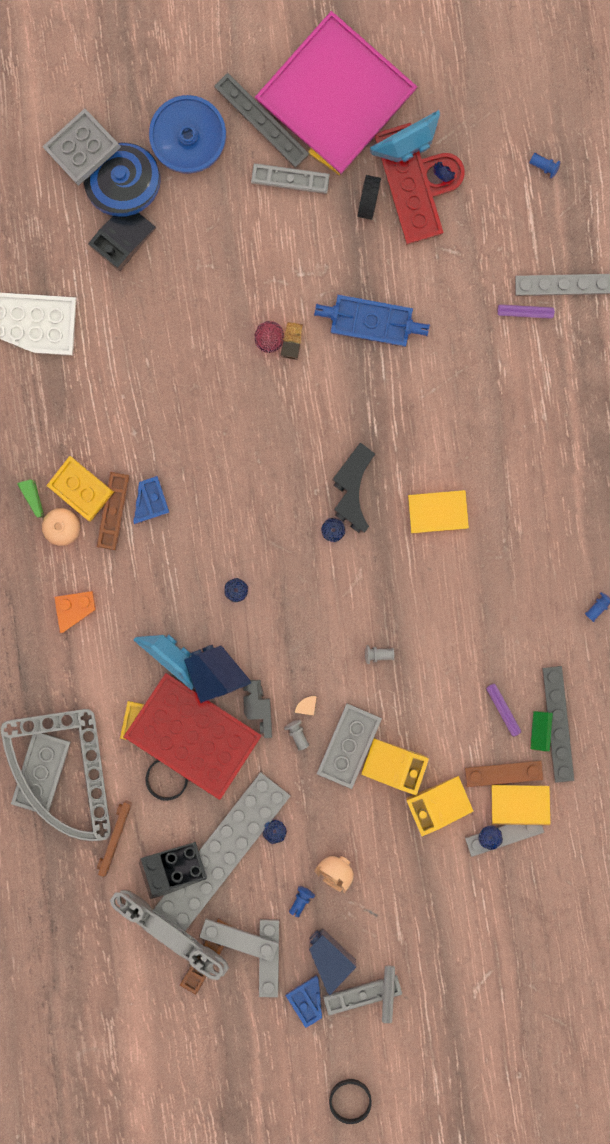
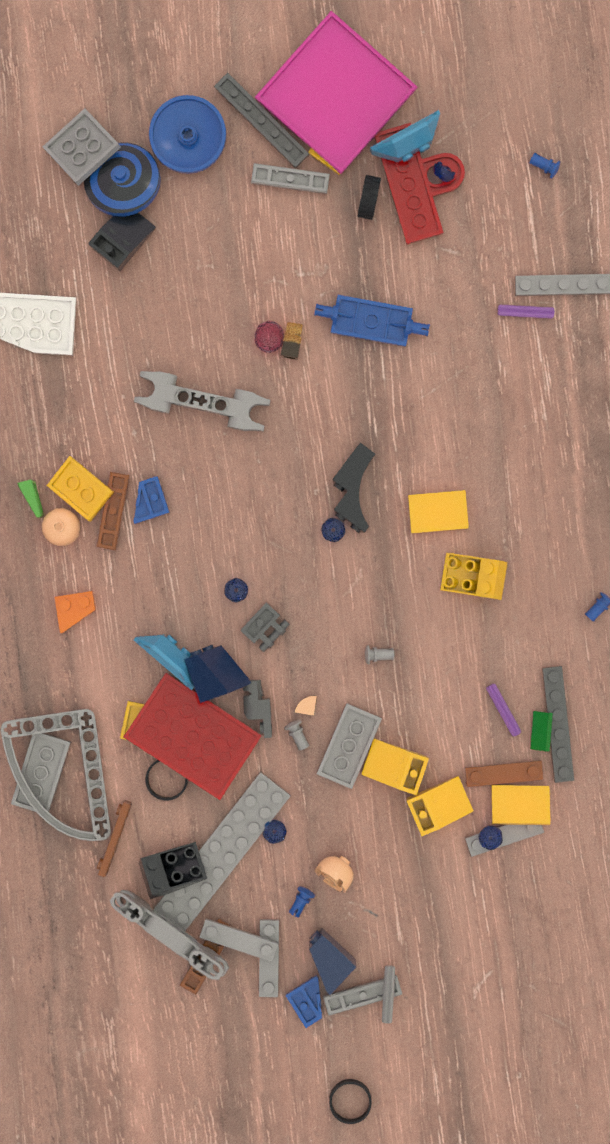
(236, 409): none -> light grey piece
(260, 623): none -> dark grey plate
(474, 576): none -> yellow slope

